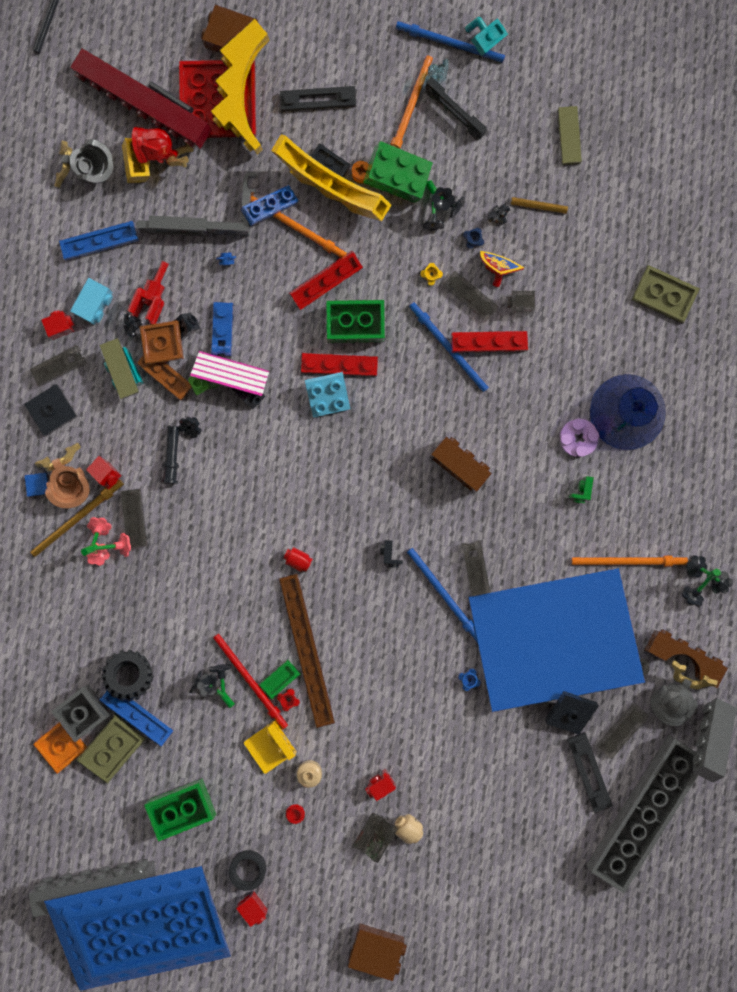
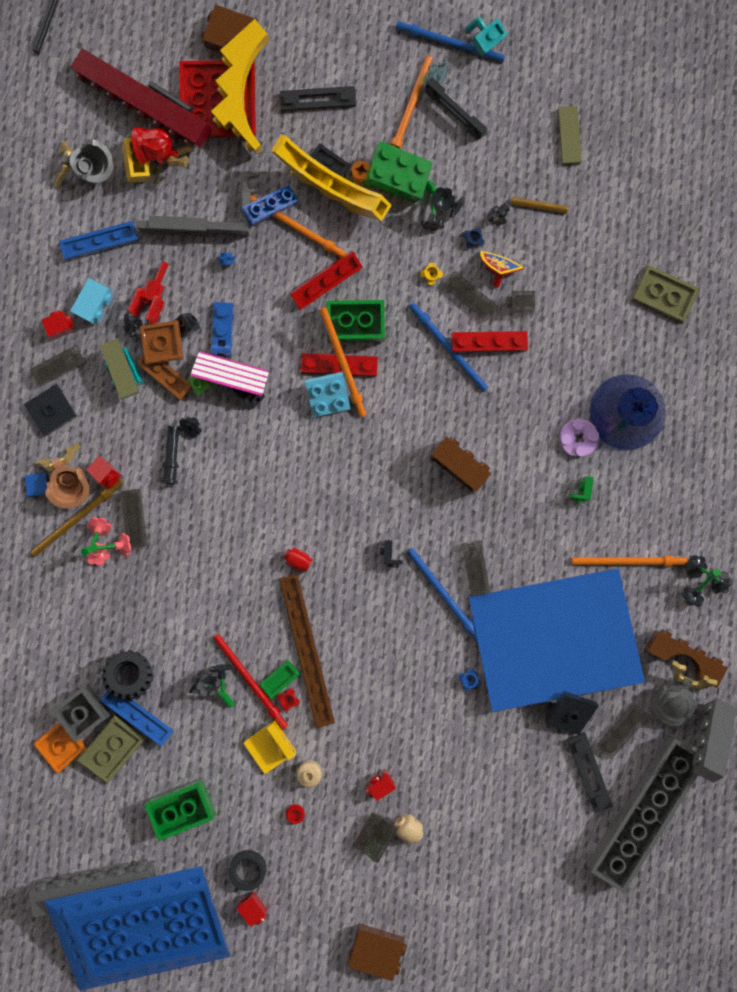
(355, 396): none -> orange bar

